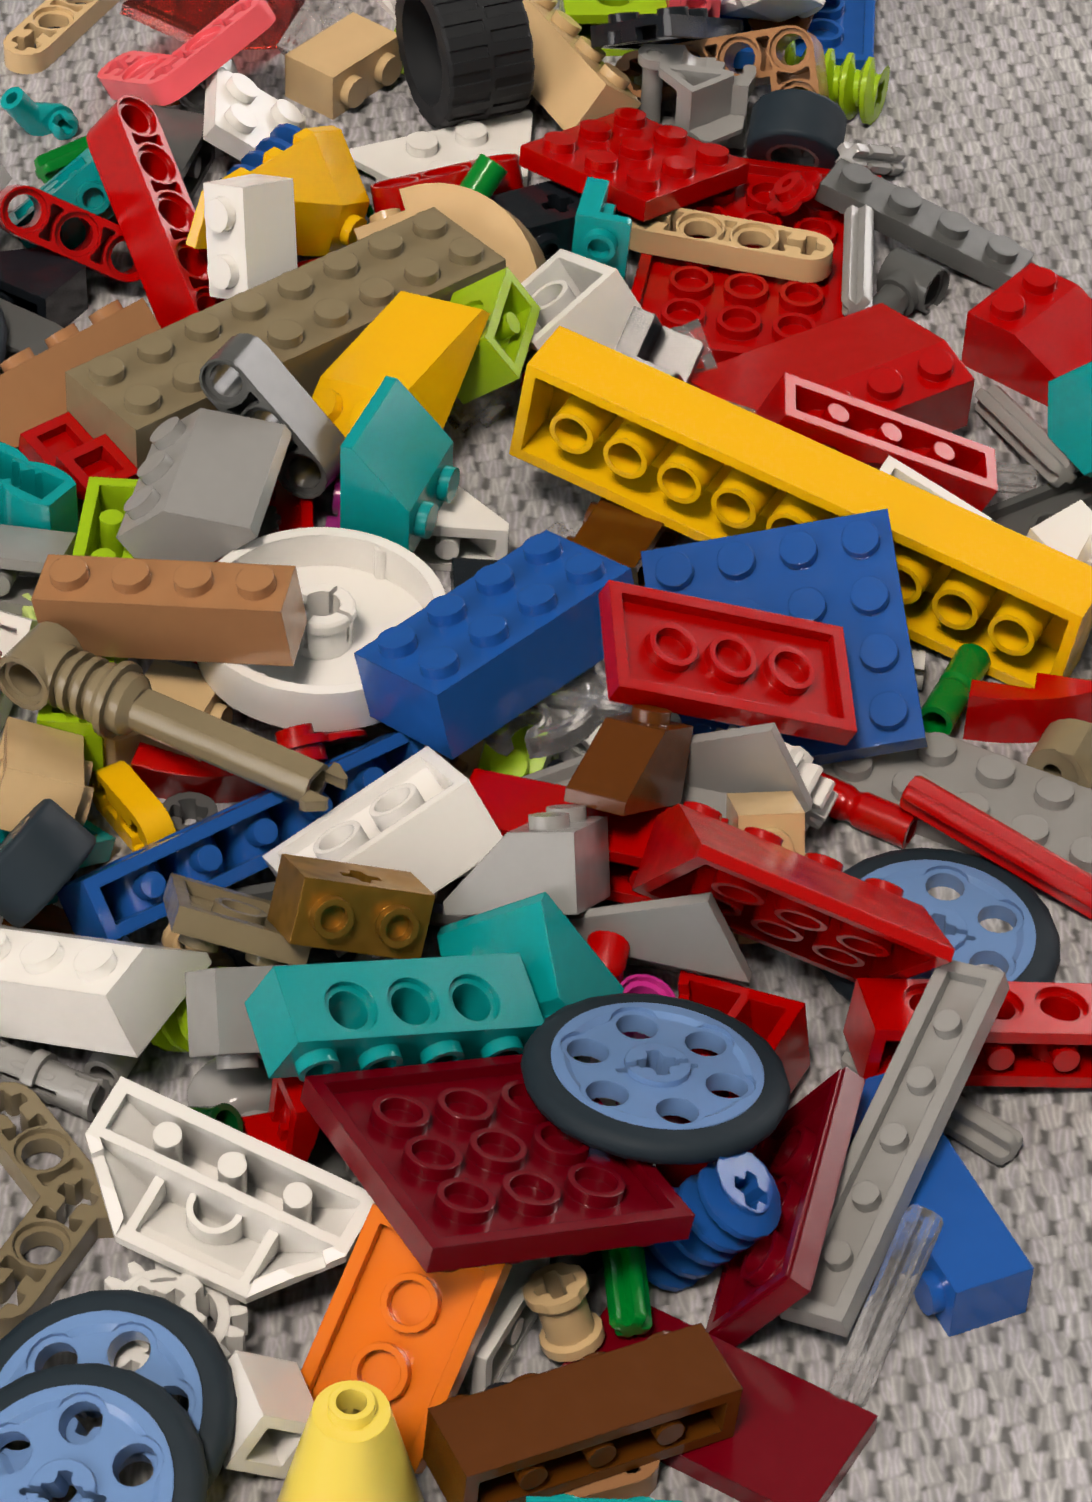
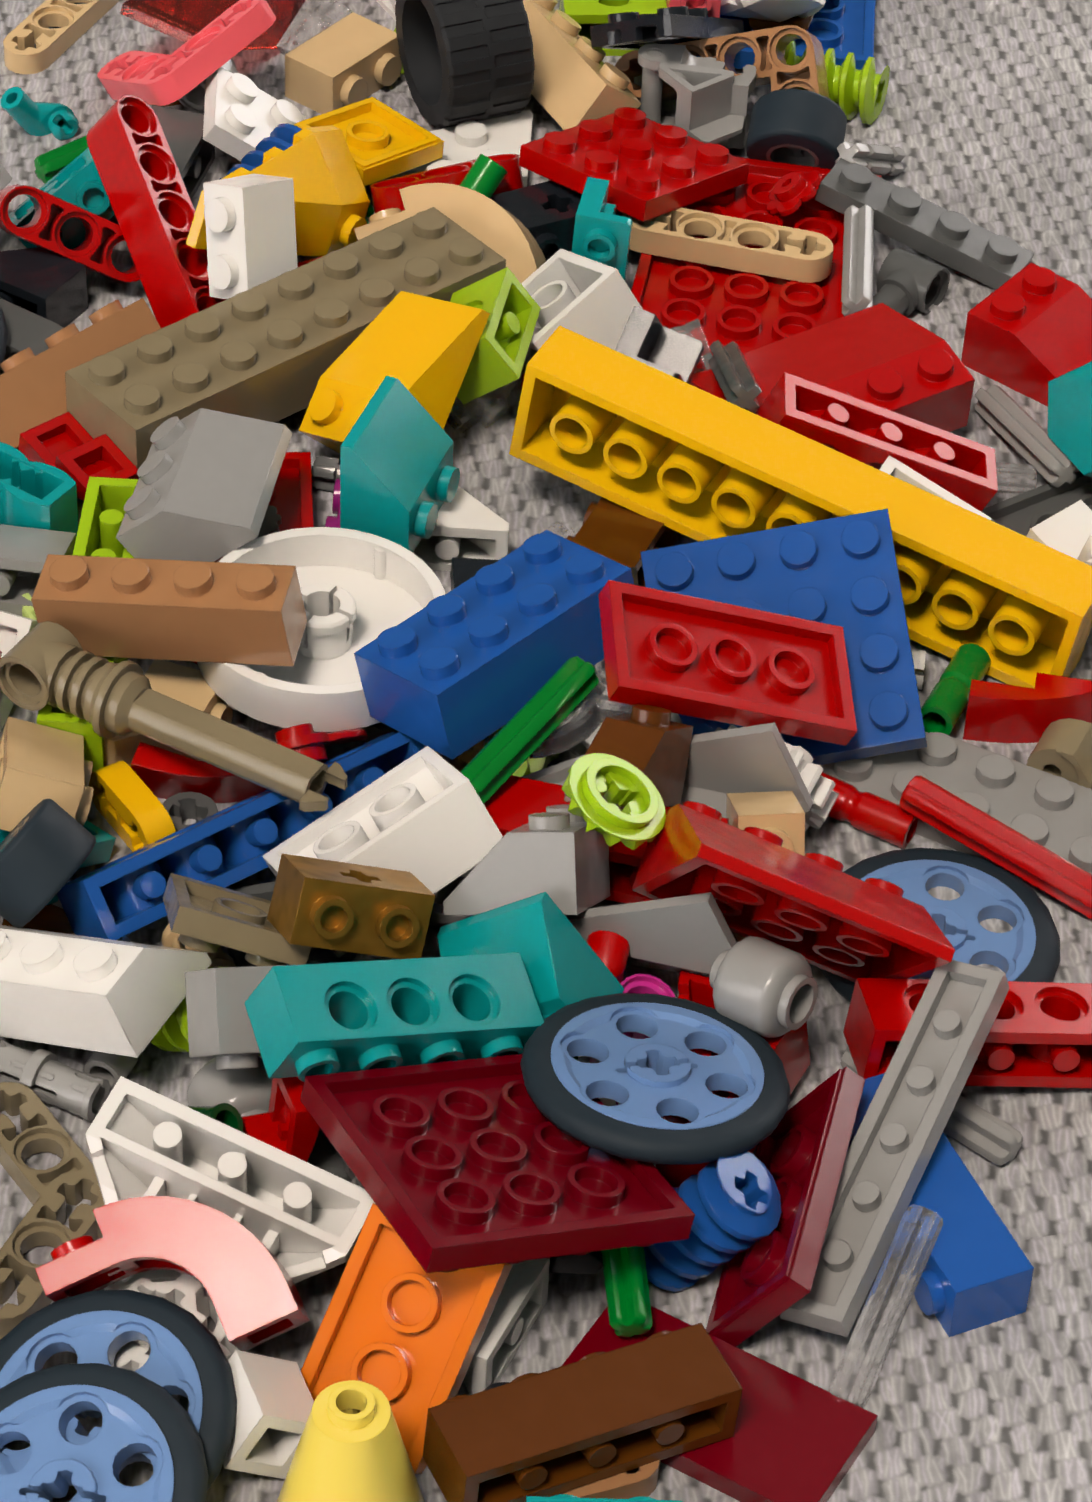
(181, 1235): none -> arch
(255, 384): dark grey beam -> none
(380, 139): none -> yellow plate
(530, 726): none -> green axle
(561, 1303): tan bush -> none
(620, 784): none -> lime gear
(734, 375): none -> dark grey axle
(763, 986): none -> light grey head

